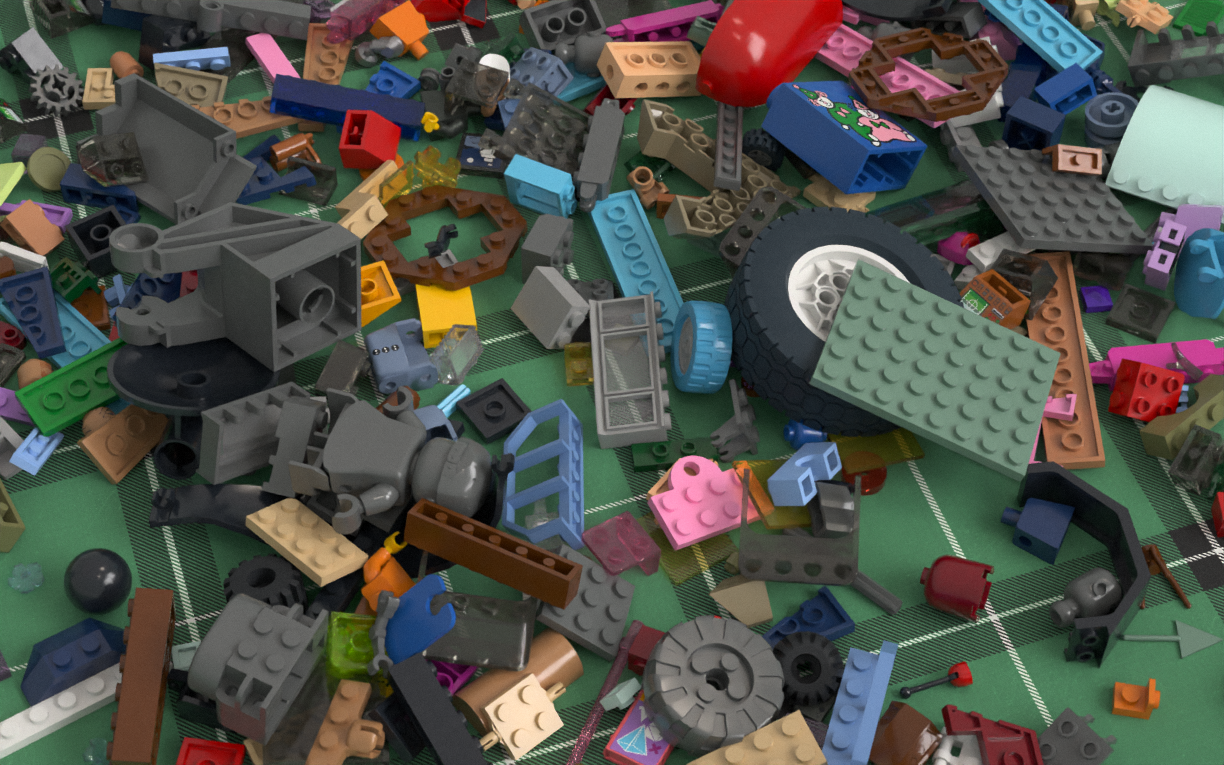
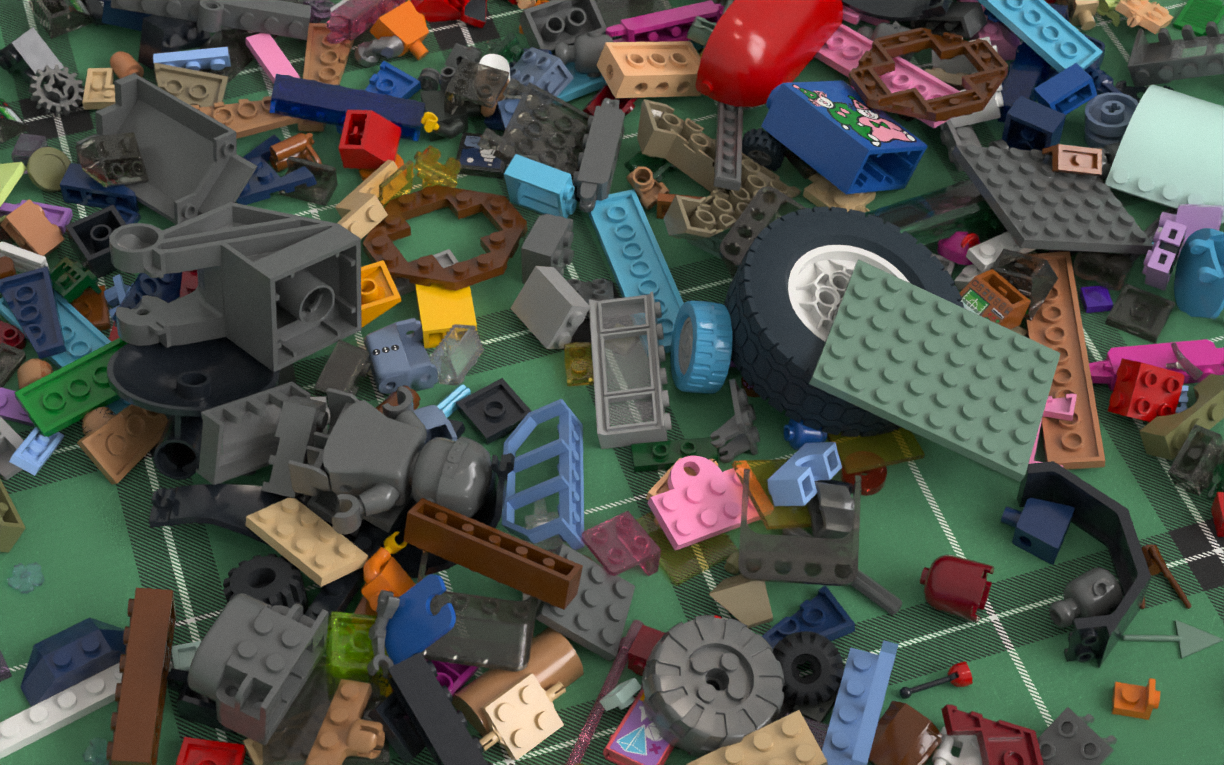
(97, 581): black piece -> none
(442, 242): black arm -> none

